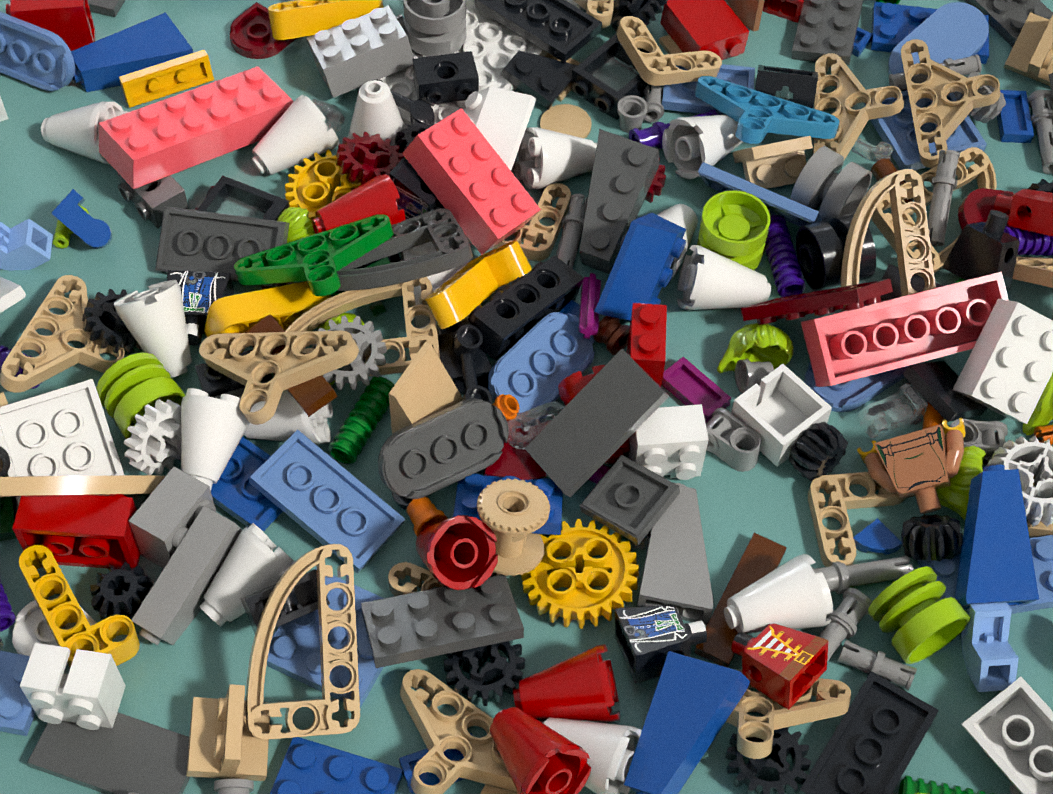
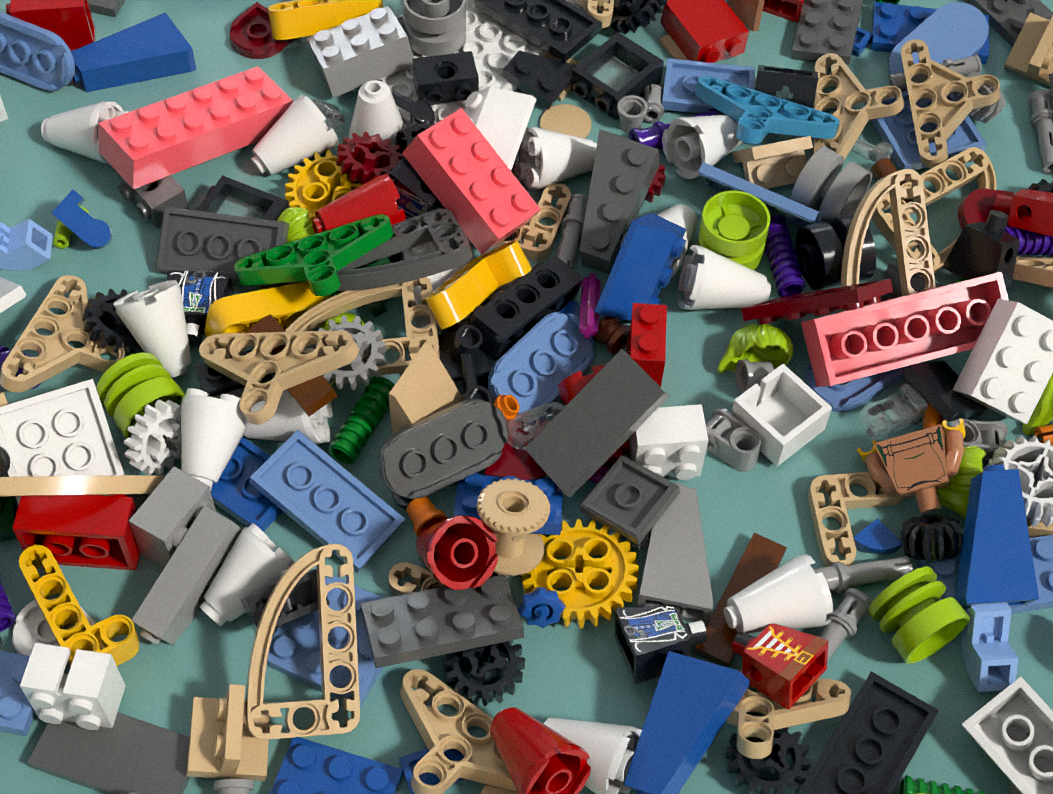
(108, 590): black gear -> none
(166, 78): yellow plate -> none
(541, 607): none -> blue piece
(571, 689): red cone -> none
(659, 68): tan beam -> none
(694, 388): magenta tile -> none
(818, 451): black gear -> none
(868, 661): light grey pin -> none
(943, 184): light grey pin -> none
(1015, 118): blue tile -> none

